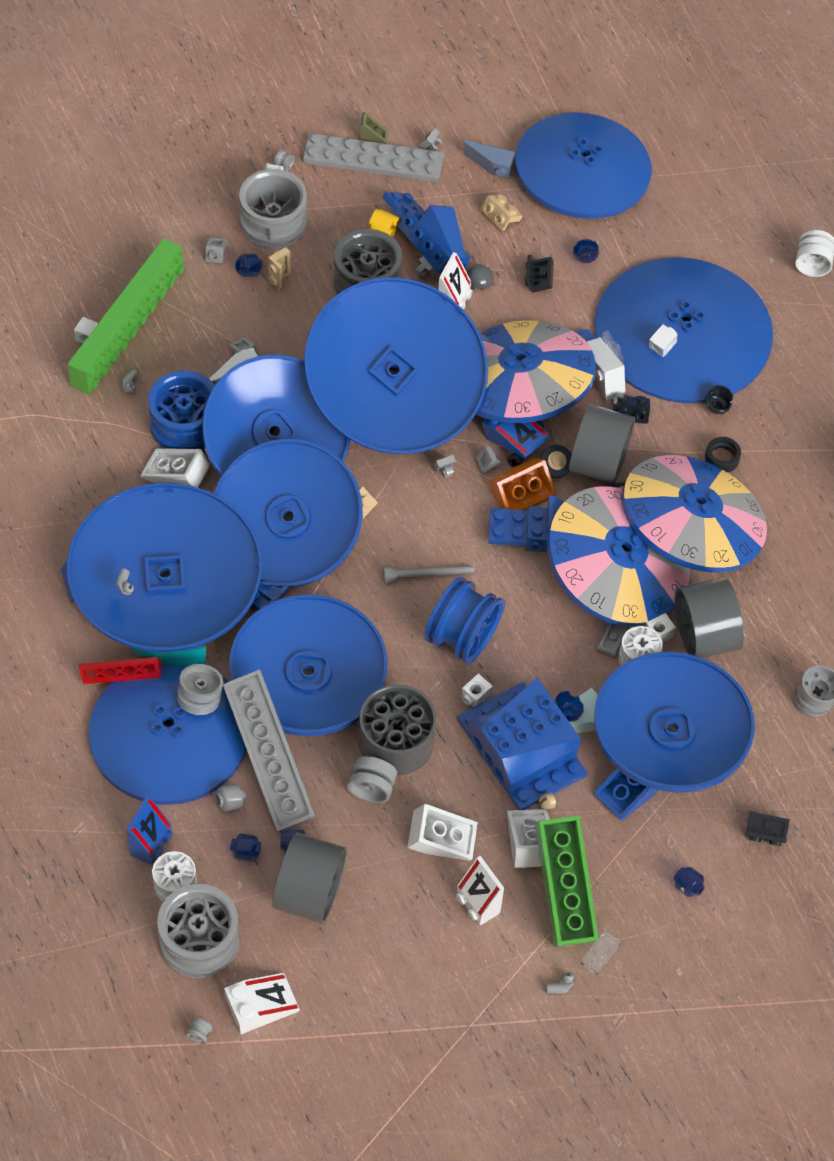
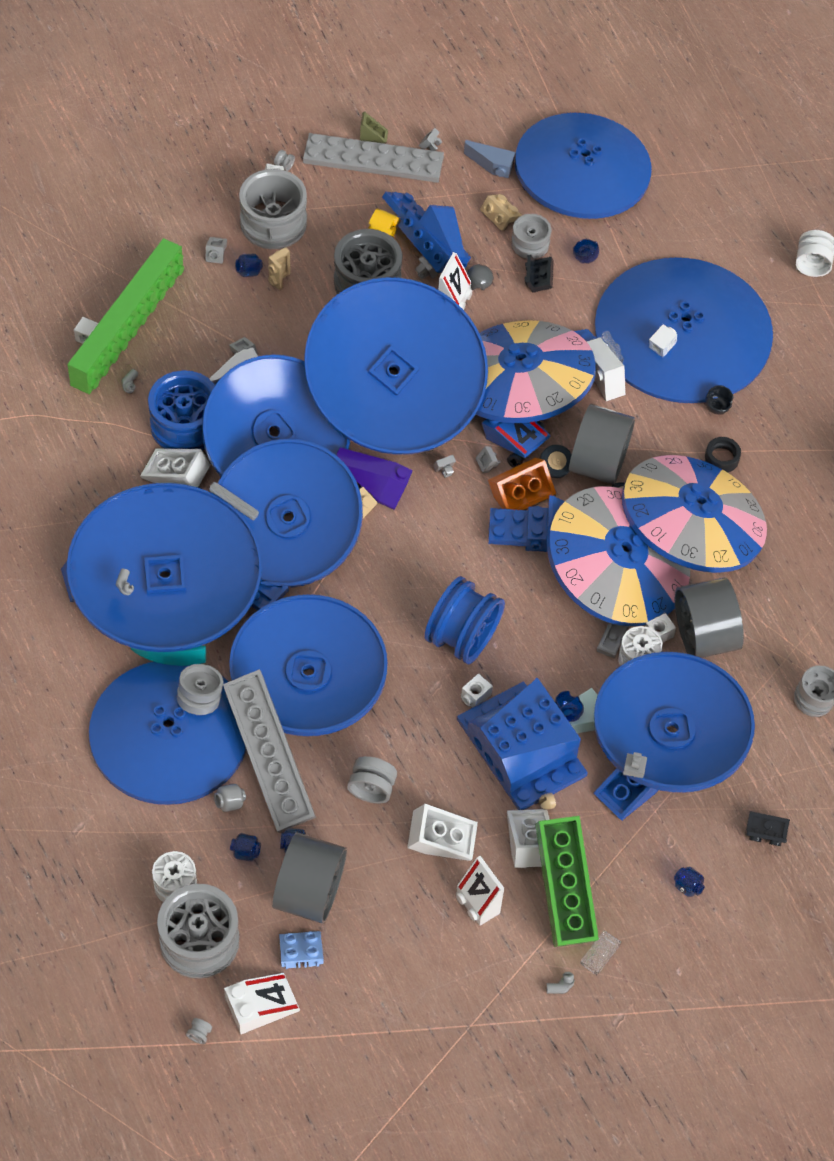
(121, 670): red fence -> none
(148, 832): blue slope -> none
(235, 501): none -> light grey axle
(301, 948): none -> light blue hinge
(378, 476): none -> dark purple wedge
(391, 574): light grey piece -> none
(400, 703): dark grey wheel -> none
(531, 236): none -> light grey wheel
(633, 406): black bracket -> none
(635, 765): none -> light grey tile

